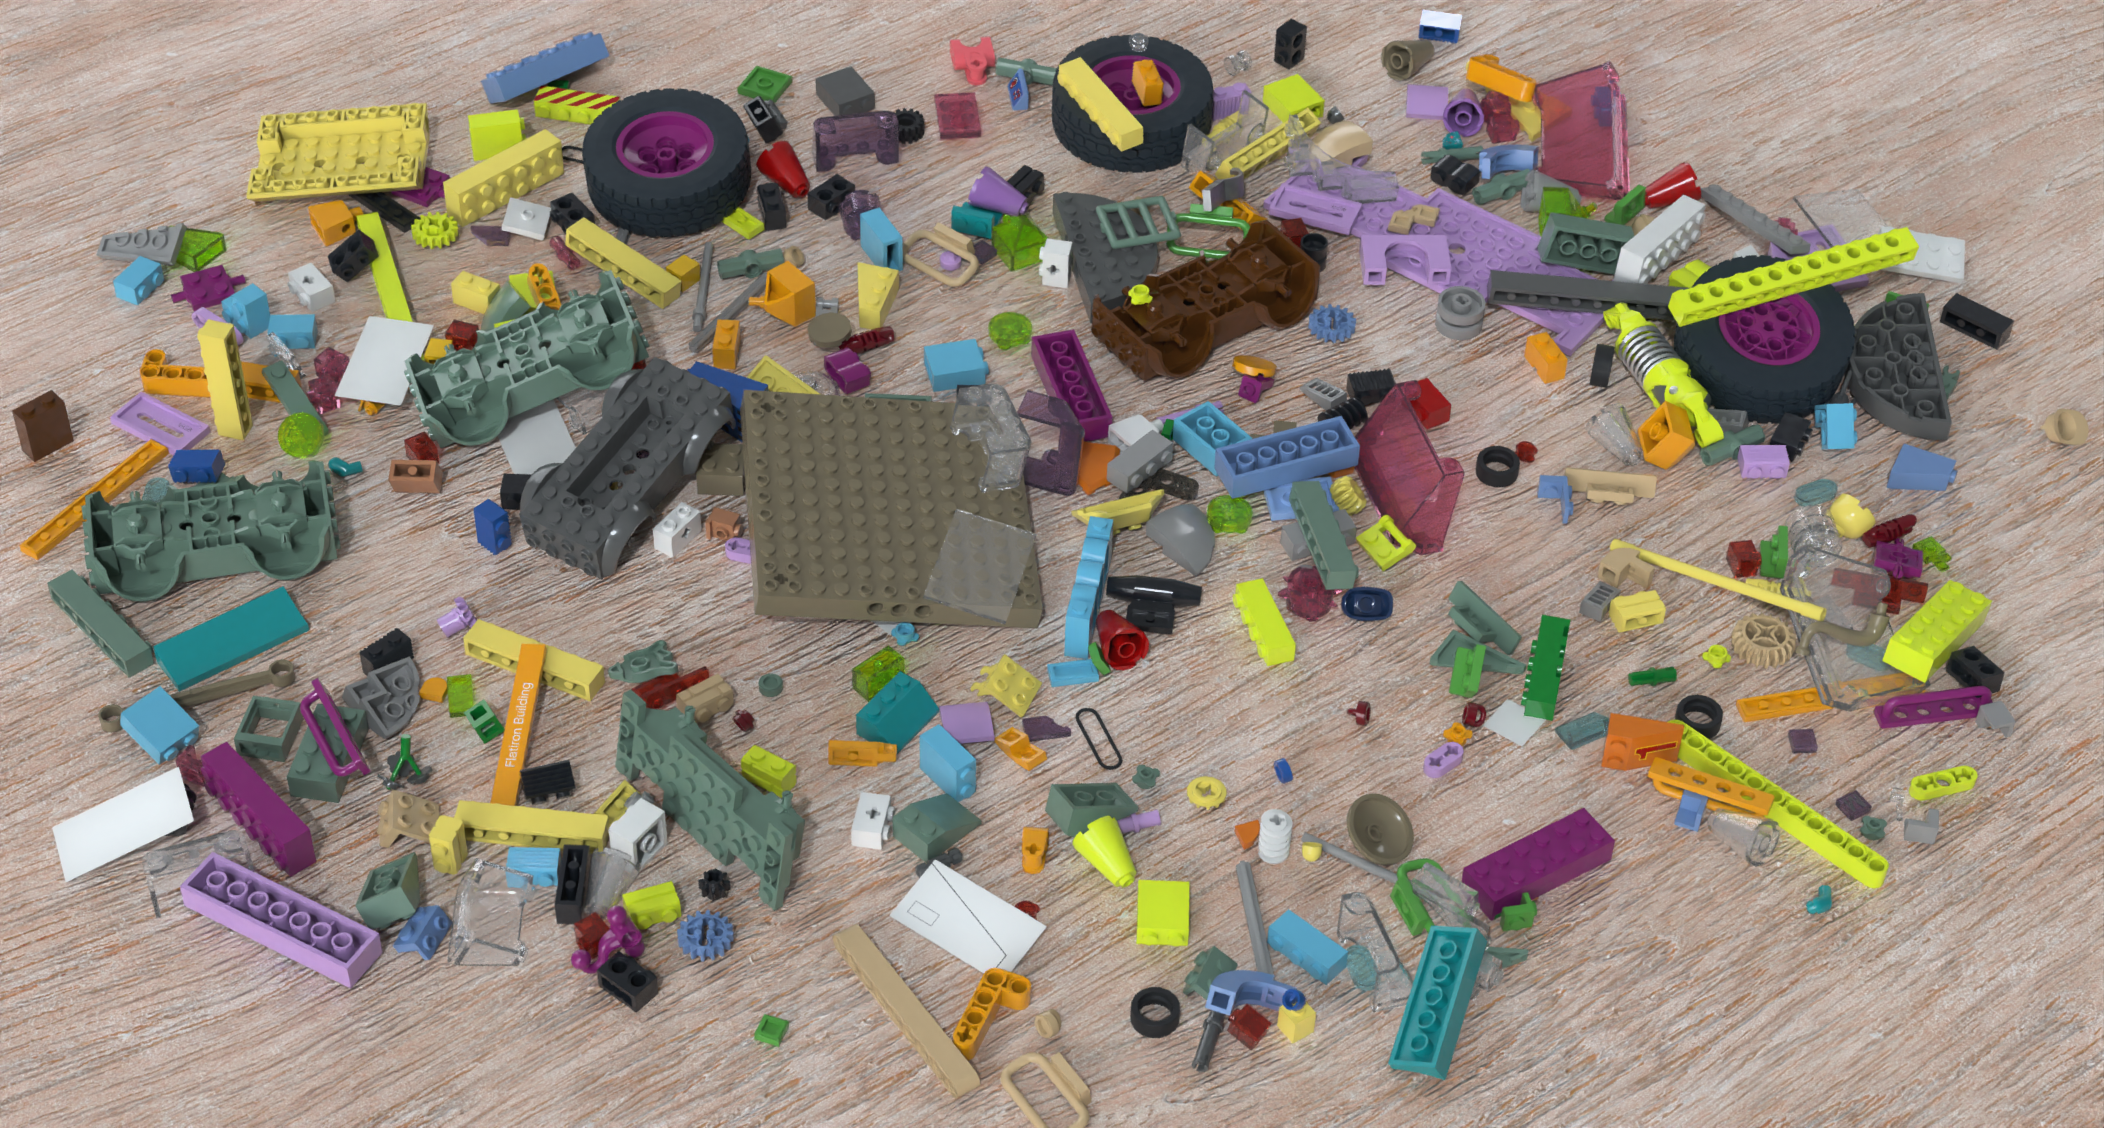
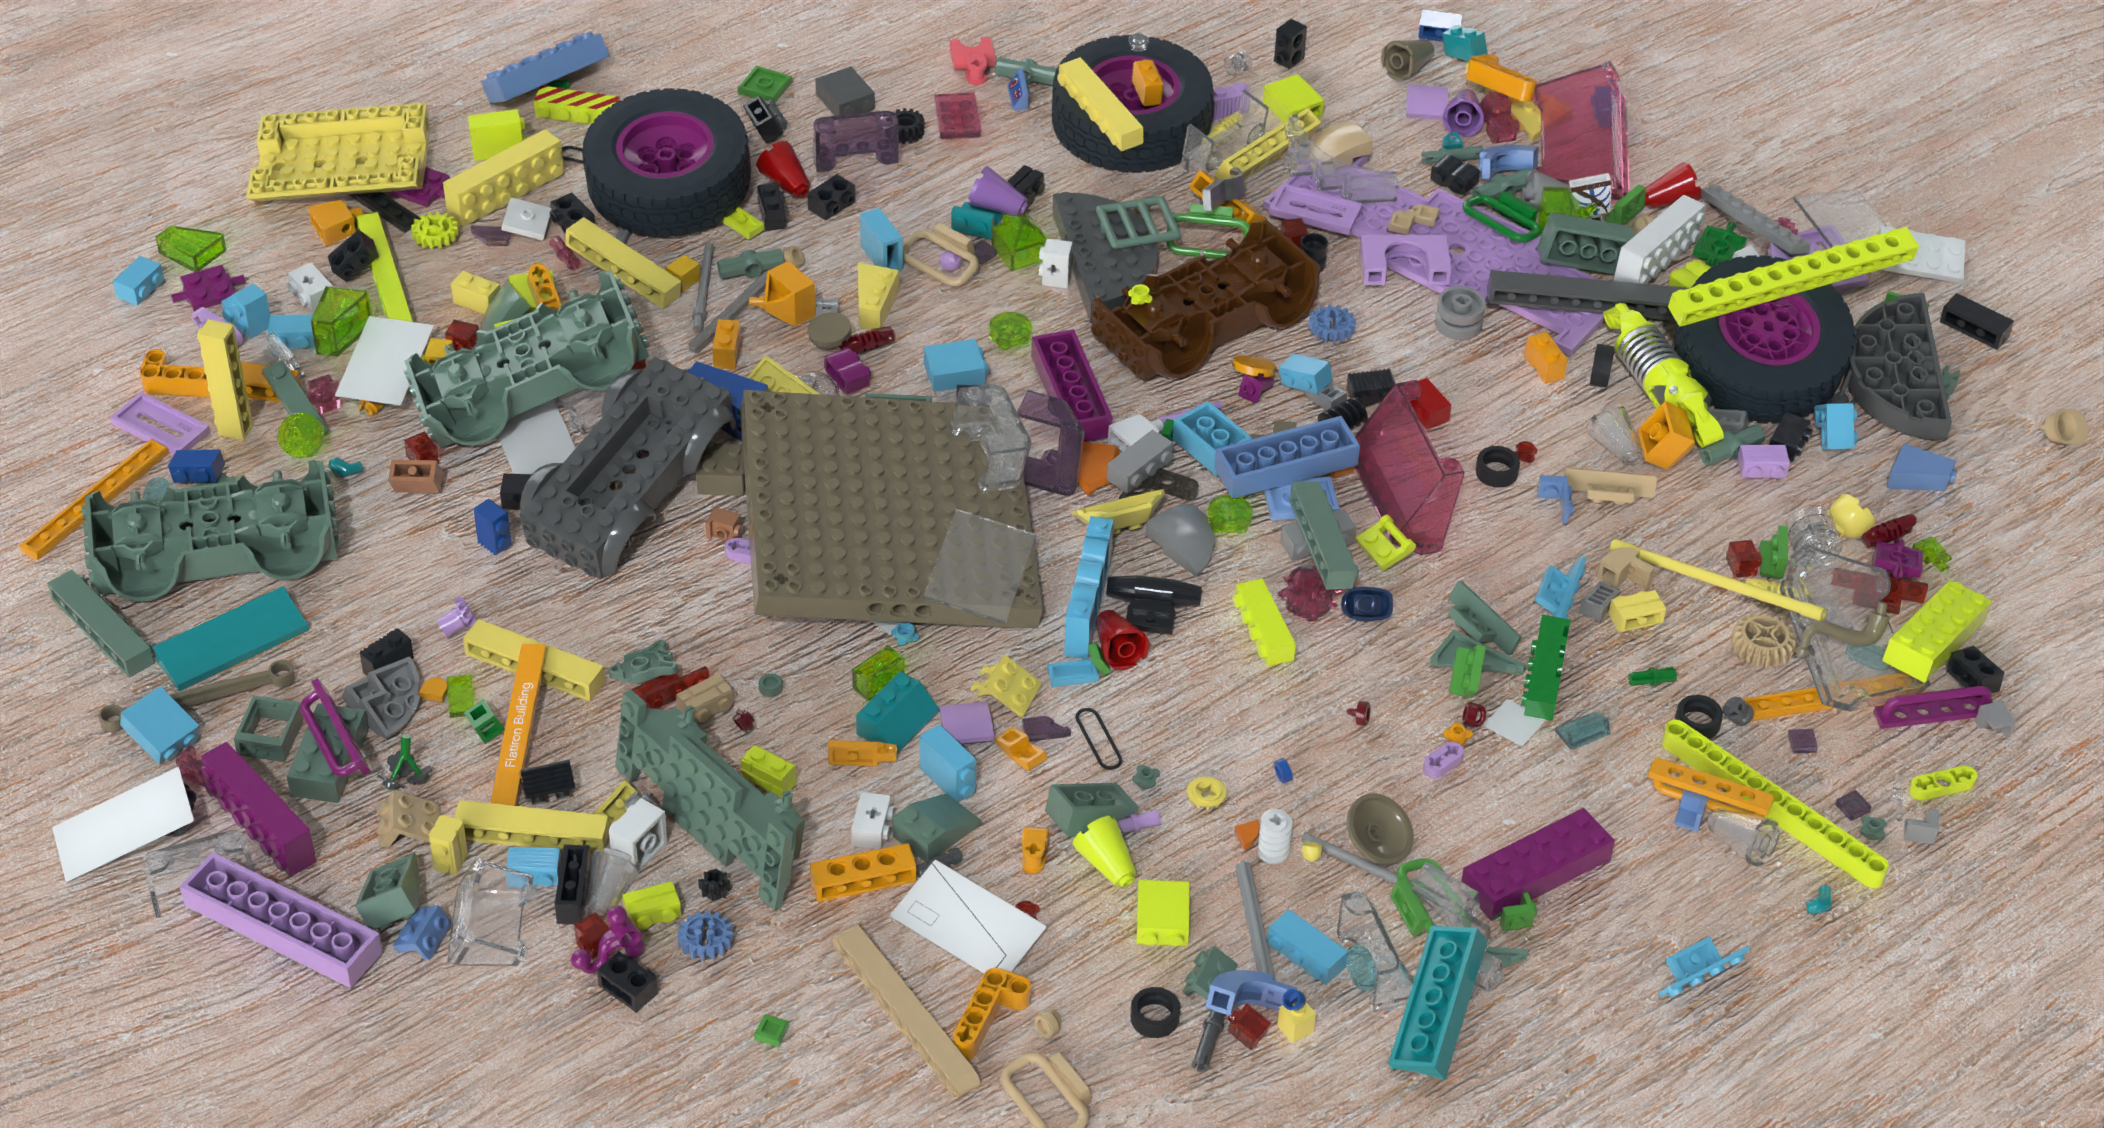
(43, 425): reddish brown brick -> none
(157, 245): light grey wing -> none
(331, 363): clear pink brick -> none
(339, 319): none -> clear neon green slope
(677, 529): white brick -> none
(851, 208): clear purple brick -> none
(862, 872): none -> light orange brick
(1305, 373): none -> medium azure brick
(1334, 115): dark grey hinge -> none
(1348, 495): light yellow gear -> none
(1464, 42): none -> teal brick
(1511, 208): none -> green bar
(1558, 588): none -> medium azure bracket
(1593, 189): none -> torso
(1637, 741): orange slope -> none
(1696, 961): none -> medium azure bracket
(1716, 656): neon yellow plate -> none
(1718, 244): none -> green plate
(1732, 711): none -> dark grey wheel
(1816, 492): clear light blue tile -> none

